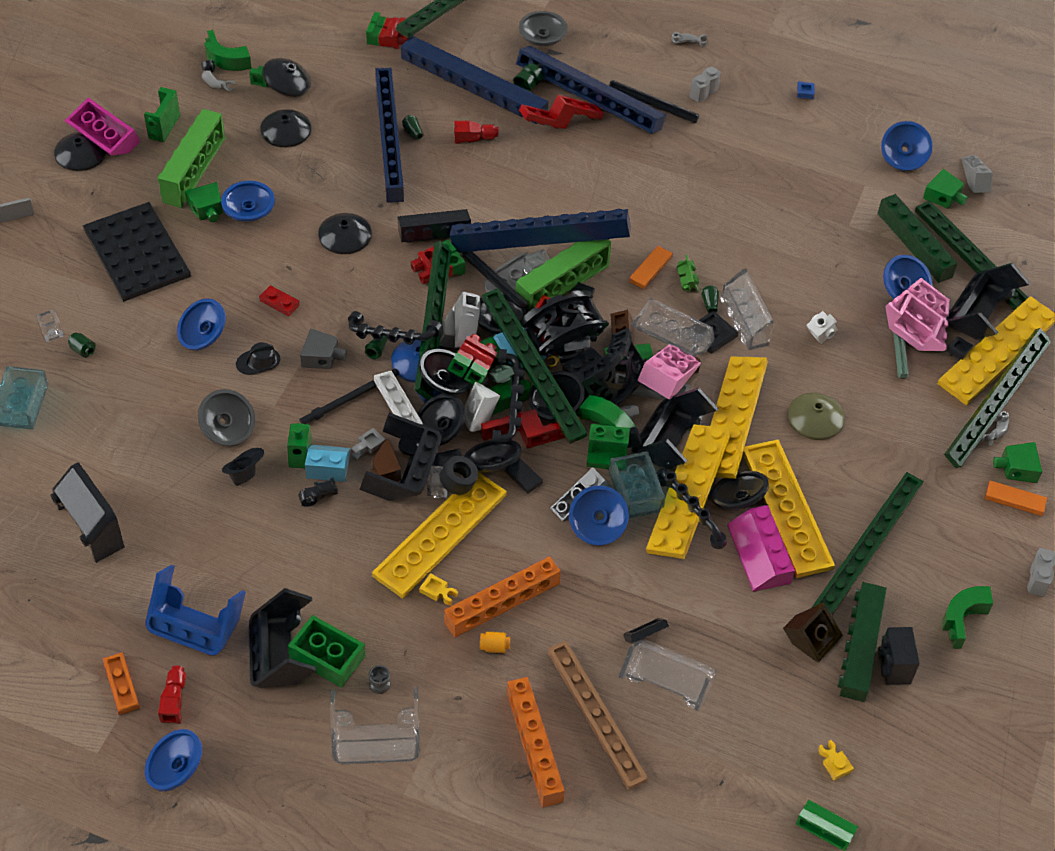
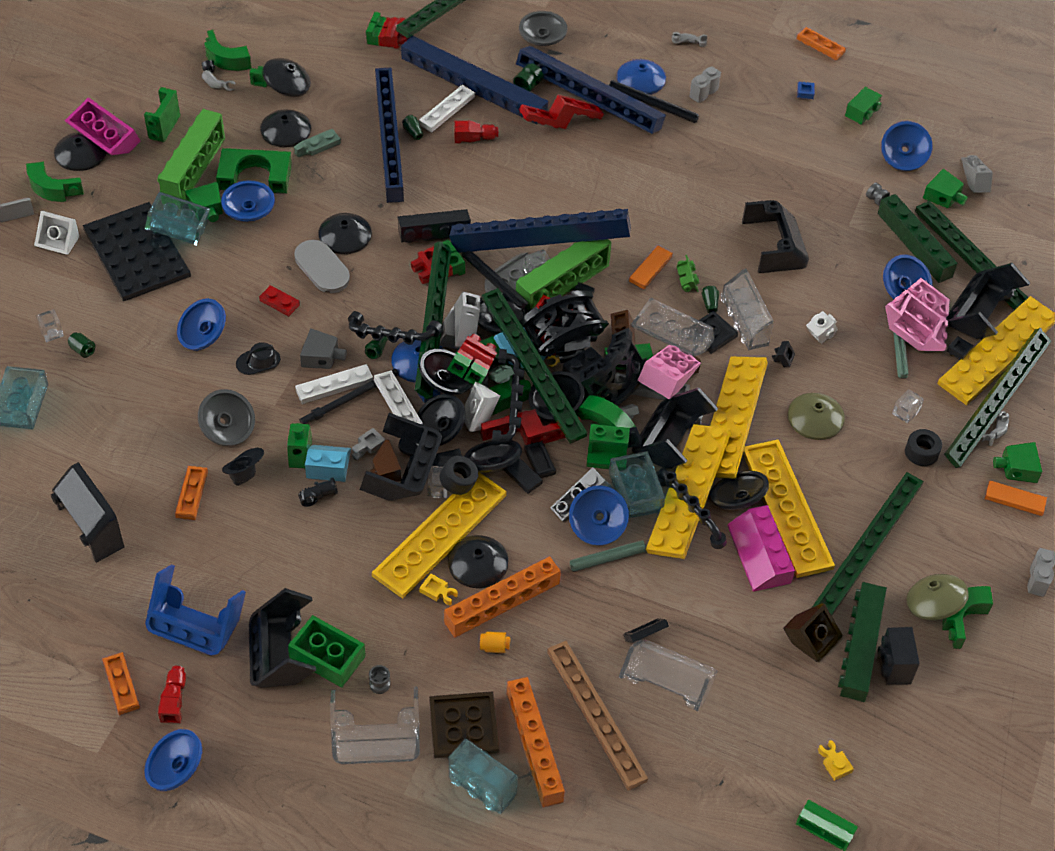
(51, 188): none -> green arch
(56, 233): none -> white slope
(177, 218): none -> clear light blue brick
(191, 492): none -> orange tile
(234, 161): none -> green arch
(317, 143): none -> sand green hinge
(322, 266): none -> light grey tile
(333, 384): none -> white plate
(446, 108): none -> white plate
(463, 717): none -> dark brown plate
(474, 569): none -> black dish
(482, 776): none -> clear light blue brick
(540, 459): none -> black tile
(607, 555): none -> sand green axle
(642, 75): none -> blue dish
(784, 354): none -> black tile
(790, 249): none -> black windscreen
(821, 43): none -> orange tile
(863, 105): none -> green brick
(877, 193): none -> dark grey wheel
(908, 406): none -> clear brick
(927, 439): none -> black tyre
(937, 596): none -> olive dish

